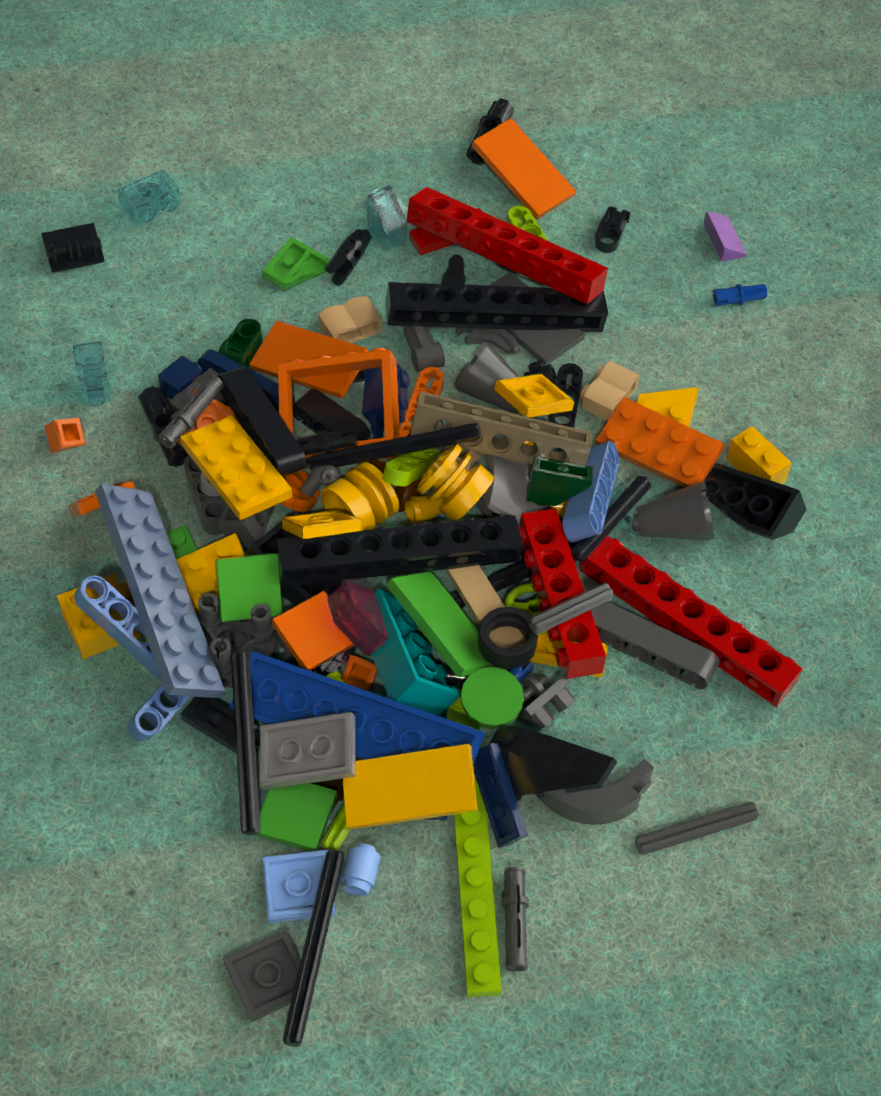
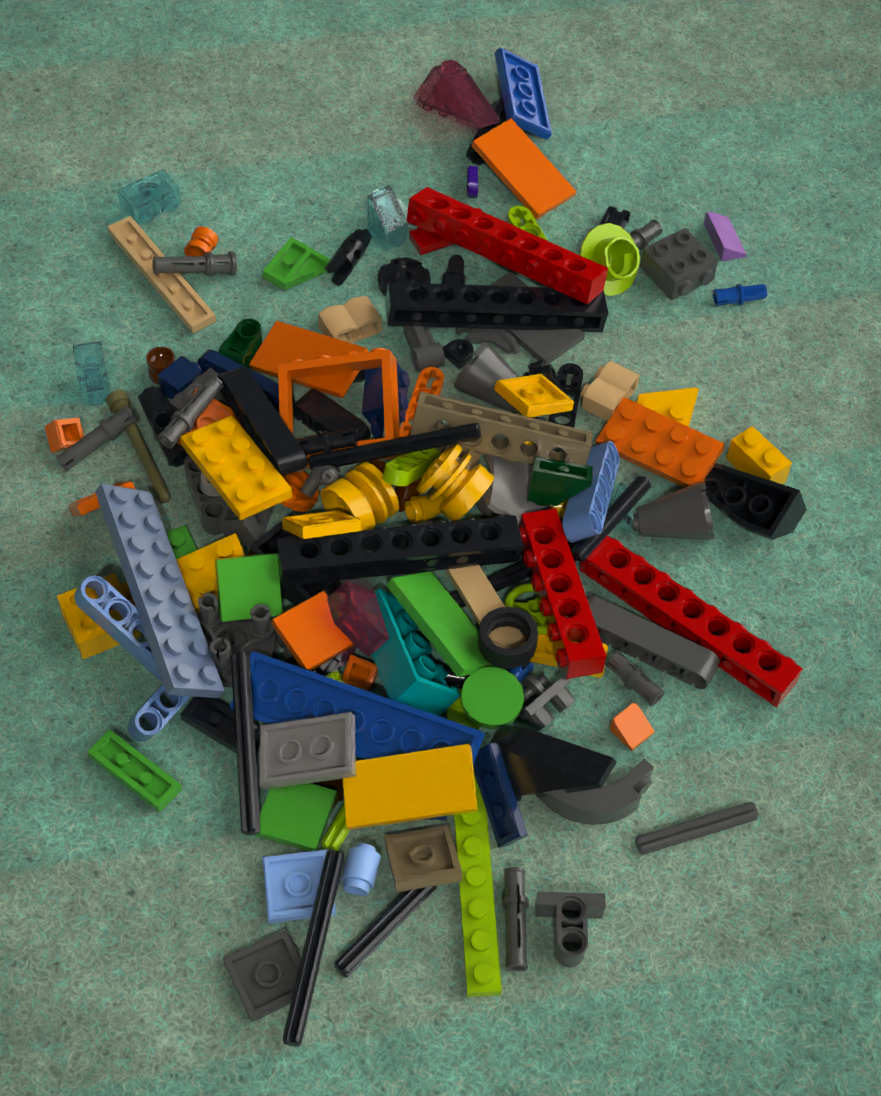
(73, 247): black hinge -> none
(96, 438): none -> dark grey pin
(116, 401): none -> olive piece
(134, 770): none -> bright green plate
(158, 360): none -> reddish brown wheel
(170, 286): none -> tan plate
(201, 241): none -> orange wheel
(208, 267): none -> dark grey pin
(381, 929): none -> black axle
(402, 266): none -> black tile
(422, 858): none -> dark tan tile
(455, 94): none -> clear pink wedge
(459, 352): none -> black tile
(472, 182): none -> dark purple tile
(523, 93): none -> blue tile
(567, 930): none -> dark grey tile
(570, 608): dark grey axle -> none
(615, 250): none -> lime helmet
(631, 726): none -> orange slope
(635, 678): none -> dark grey pin
(642, 236): none -> dark grey pin
(678, 264): none -> dark grey brick

